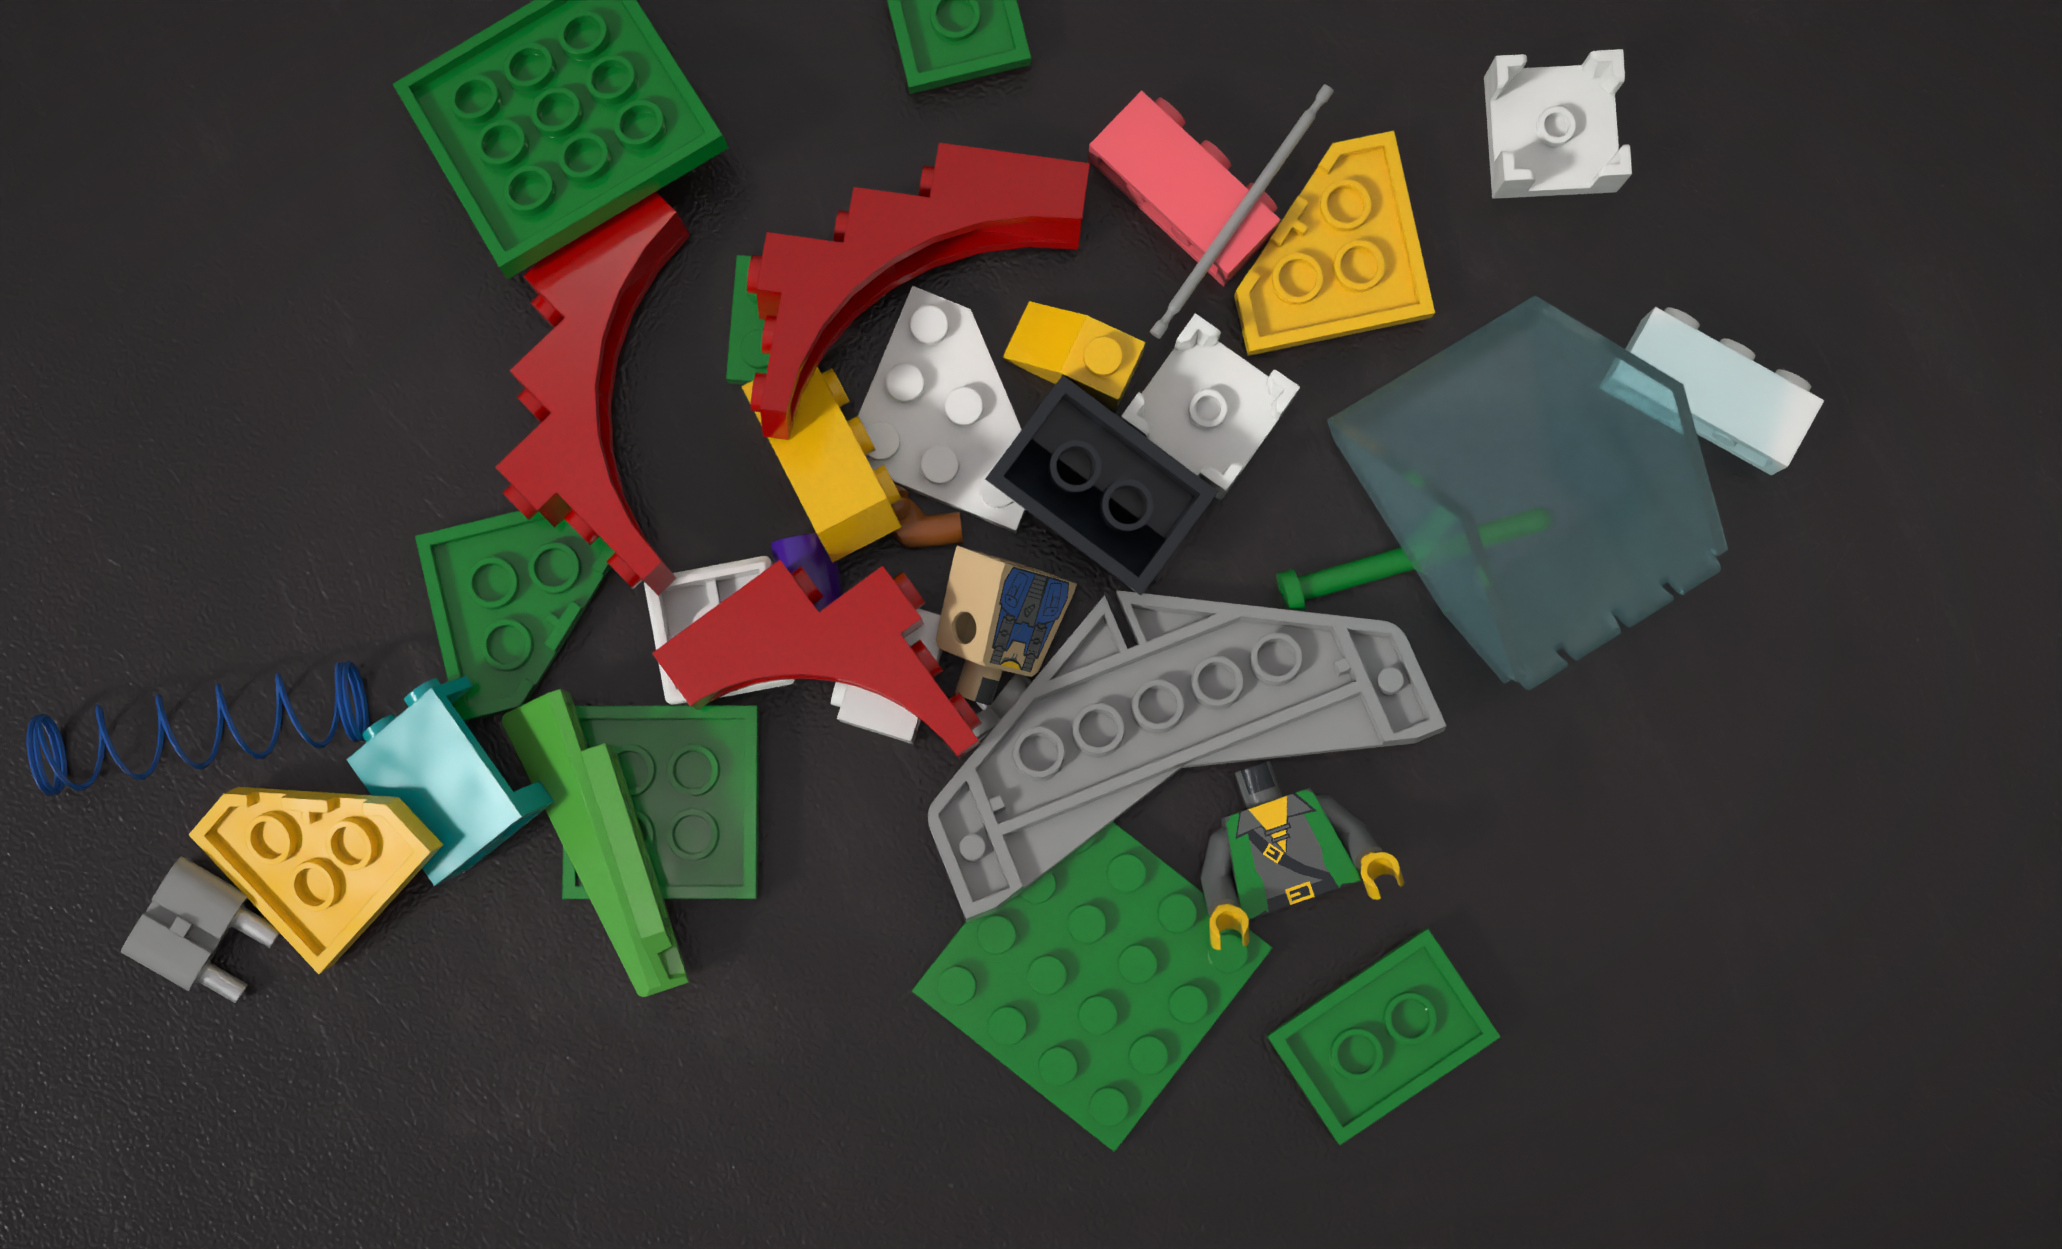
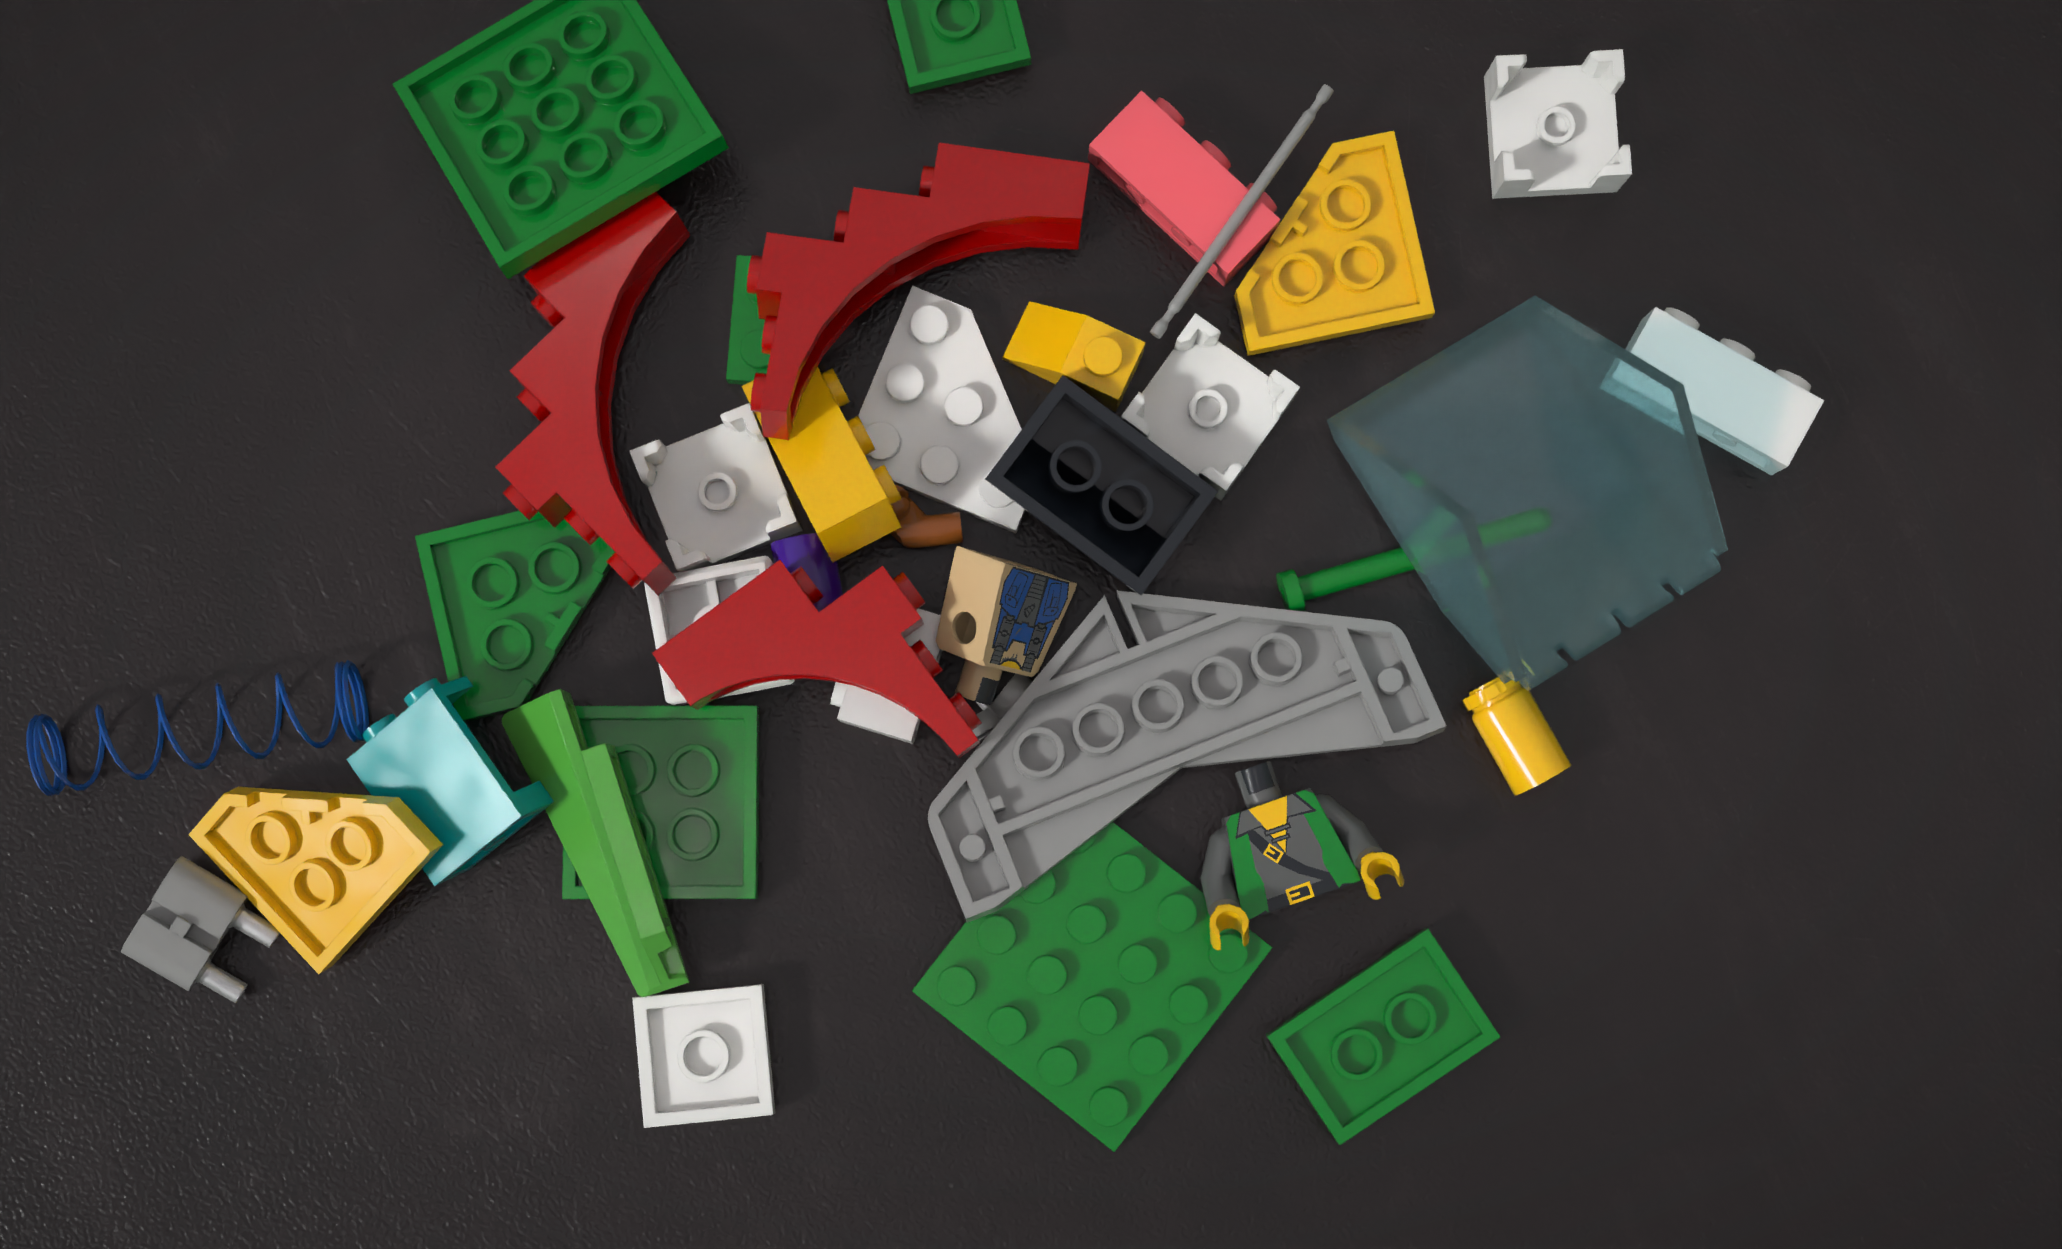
(703, 1056): none -> white plate
(717, 491): none -> white panel
(1516, 734): none -> yellow piece

